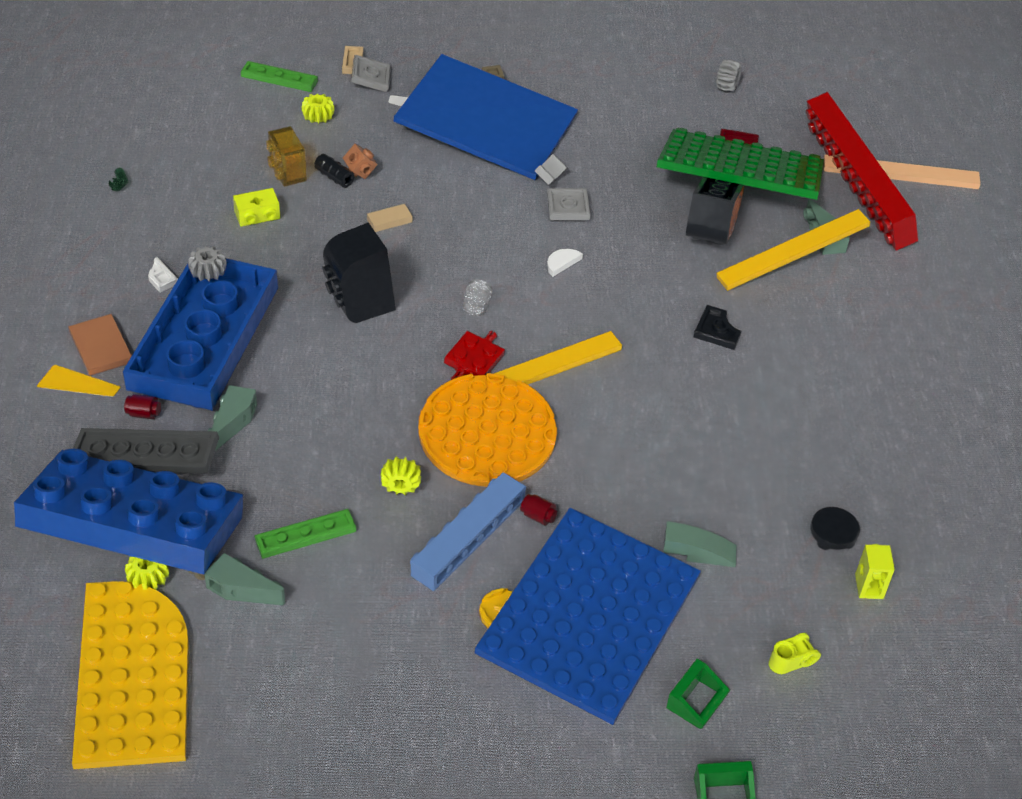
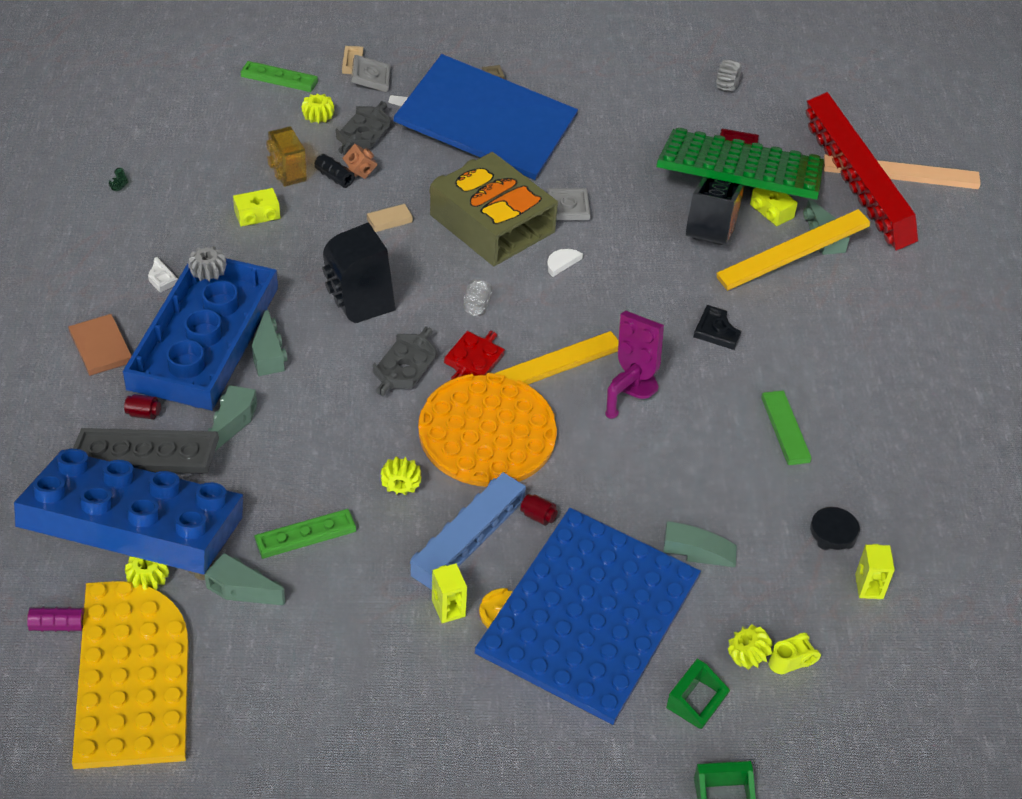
(55, 619): none -> magenta axle
(69, 380): yellow sticker -> none
(266, 348): none -> sand green slope
(370, 121): none -> dark grey plate
(410, 350): none -> dark grey plate
(449, 593): none -> neon yellow brick
(493, 208): none -> olive brick
(551, 169): light grey slope -> none
(640, 358): none -> magenta plate
(750, 646): none -> neon yellow gear
(774, 205): none -> neon yellow brick
(786, 428): none -> bright green tile

